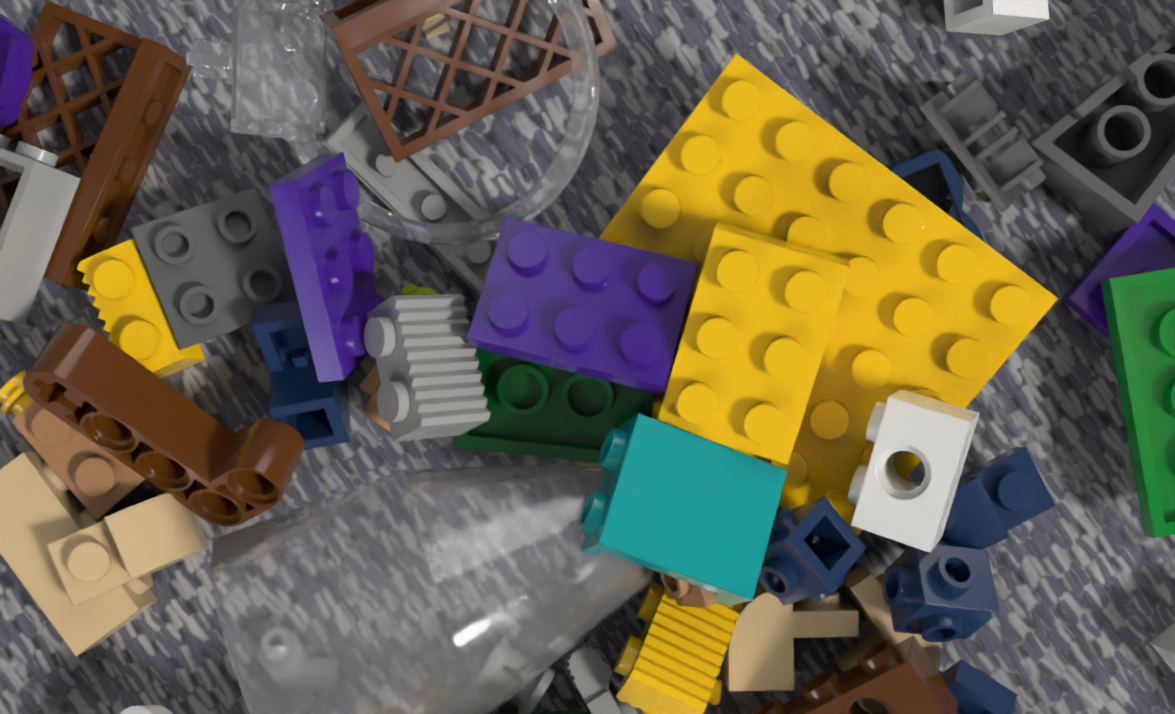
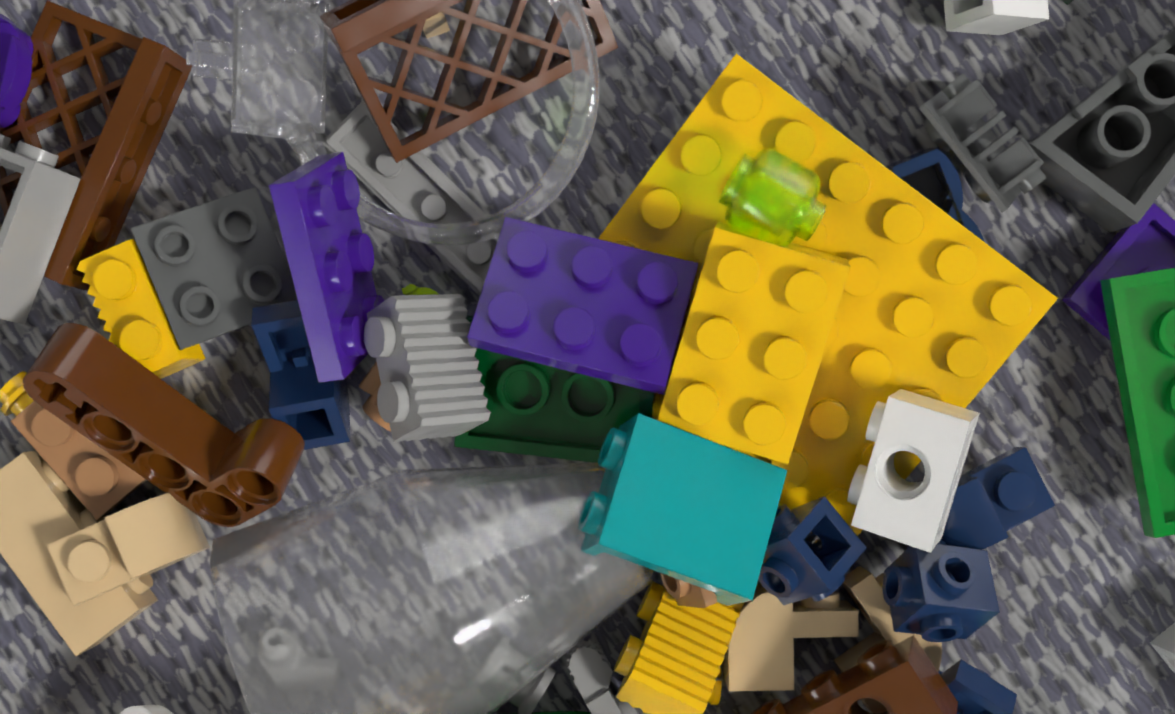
(773, 198): none -> clear neon green head

